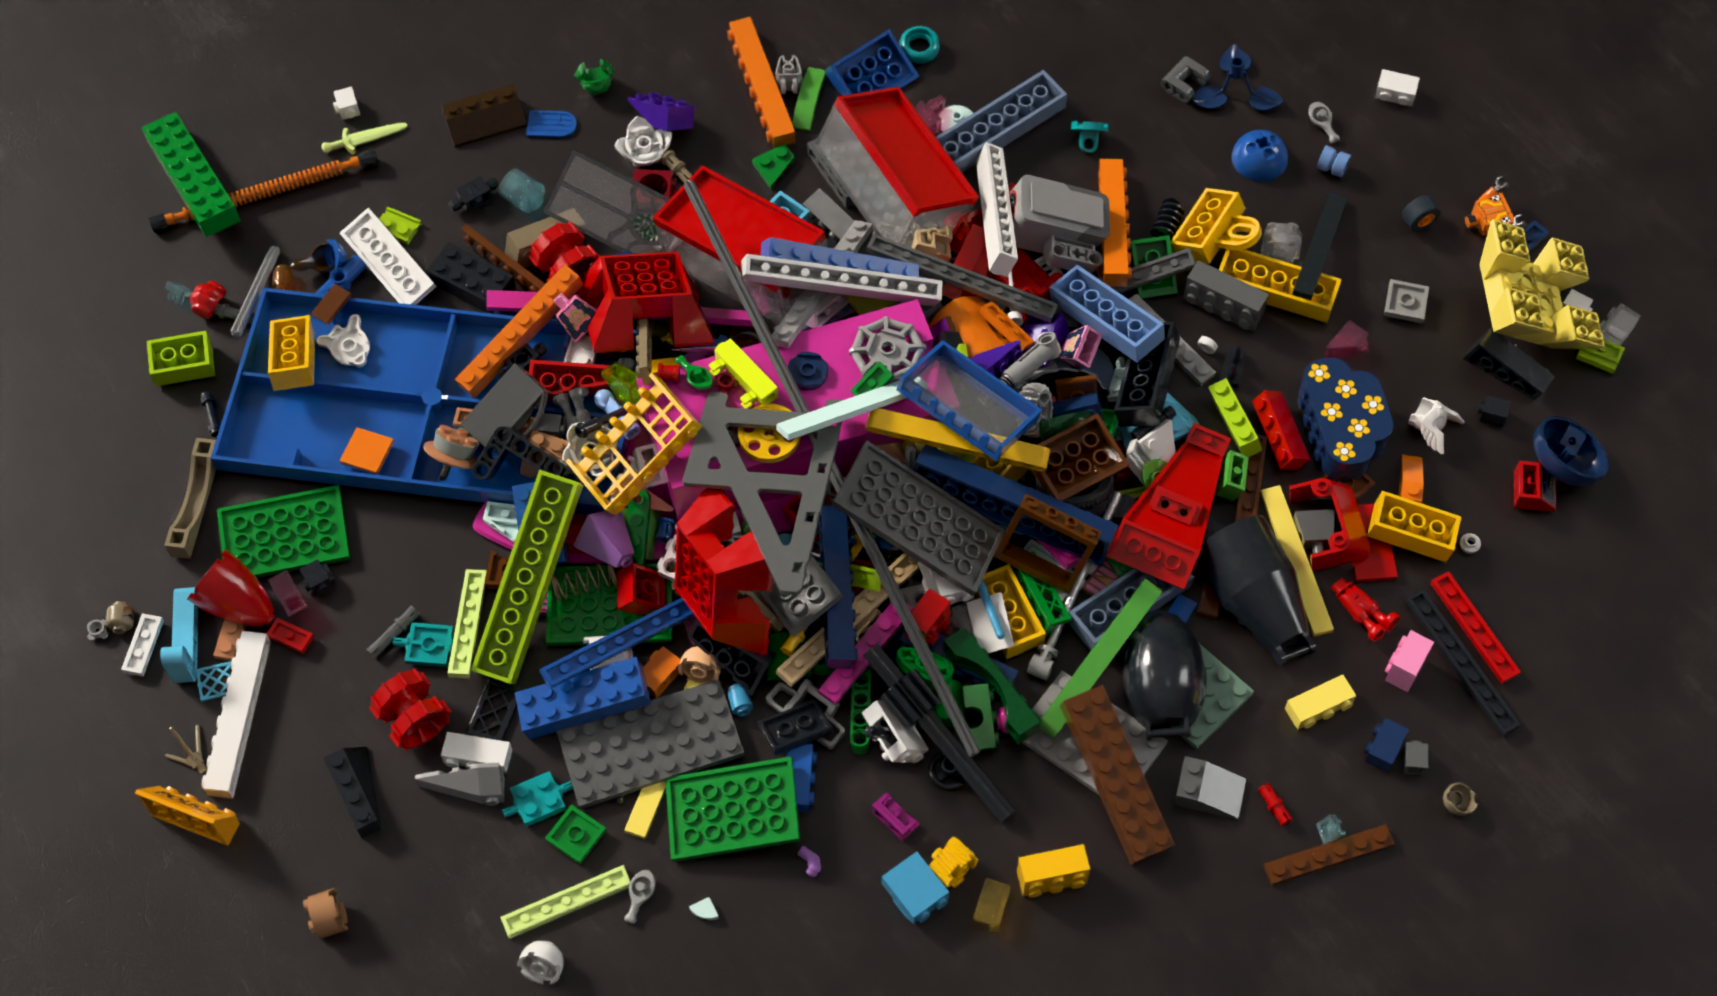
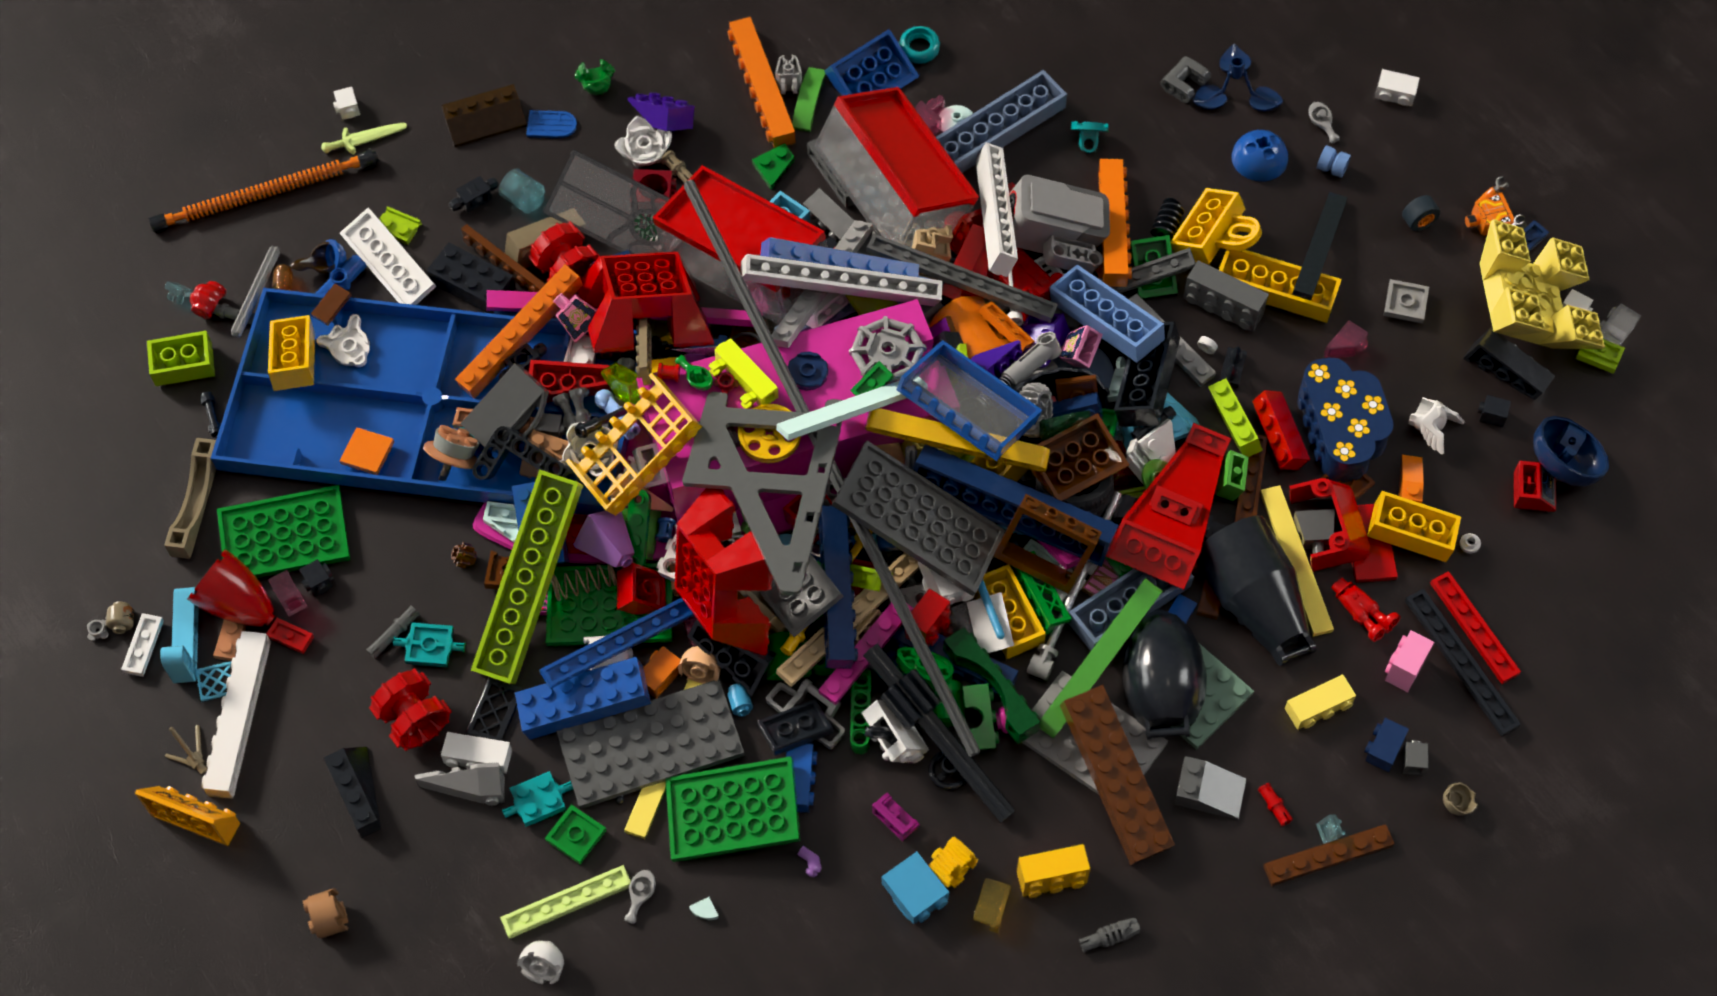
(191, 174): green brick -> none
(464, 555): none -> reddish brown gear
(467, 624): yellowish green plate -> none
(1110, 934): none -> dark grey hinge
(1282, 241): clear brick -> none

